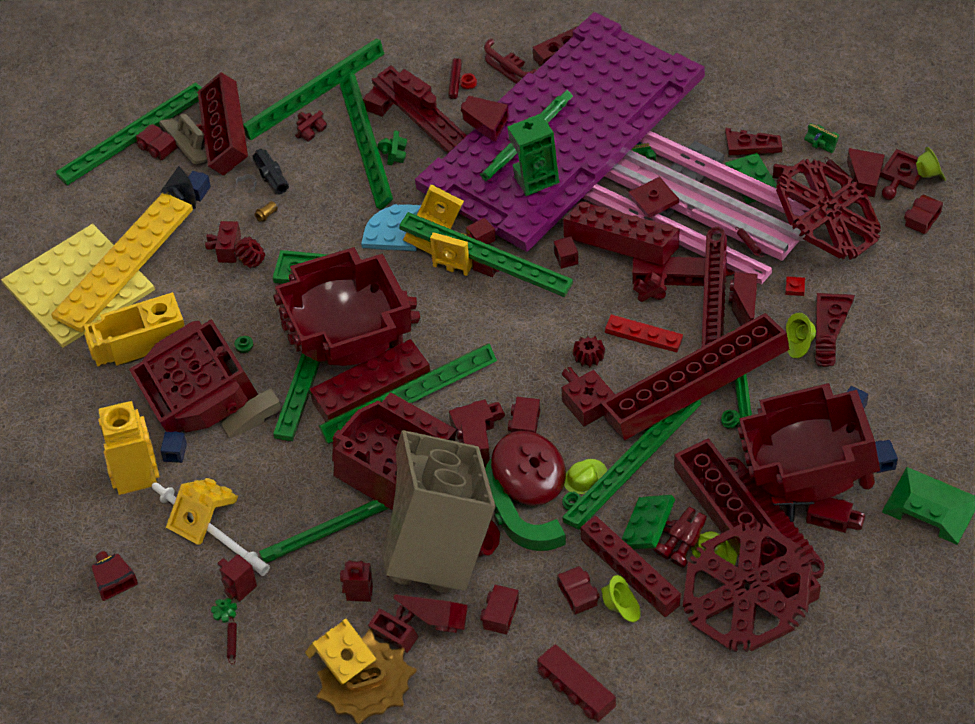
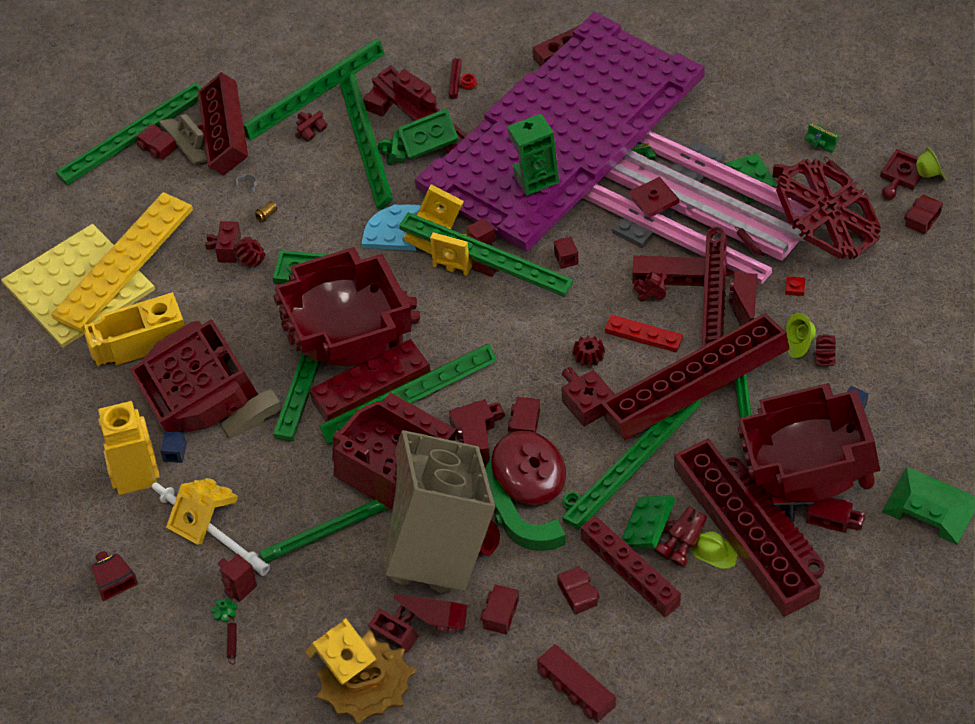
(180, 187): black shield -> none
(200, 184): dark blue brick -> none
(246, 347): green plate -> none
(270, 171): black piece -> none
(357, 581): dark red brick -> none
(428, 134): none -> green plate
(485, 116): dark red slope -> none
(507, 65): dark red piece -> none
(509, 151): green piece -> none
(584, 475): lime piece -> none
(619, 598): lime piece -> none
(621, 233): dark red brick -> none
(727, 416): green plate -> none
(744, 143): dark red wing -> none
(760, 591): dark red plate -> none
(832, 312): dark red wing -> none
(865, 169): dark red slope -> none
(886, 456): dark blue brick -> none

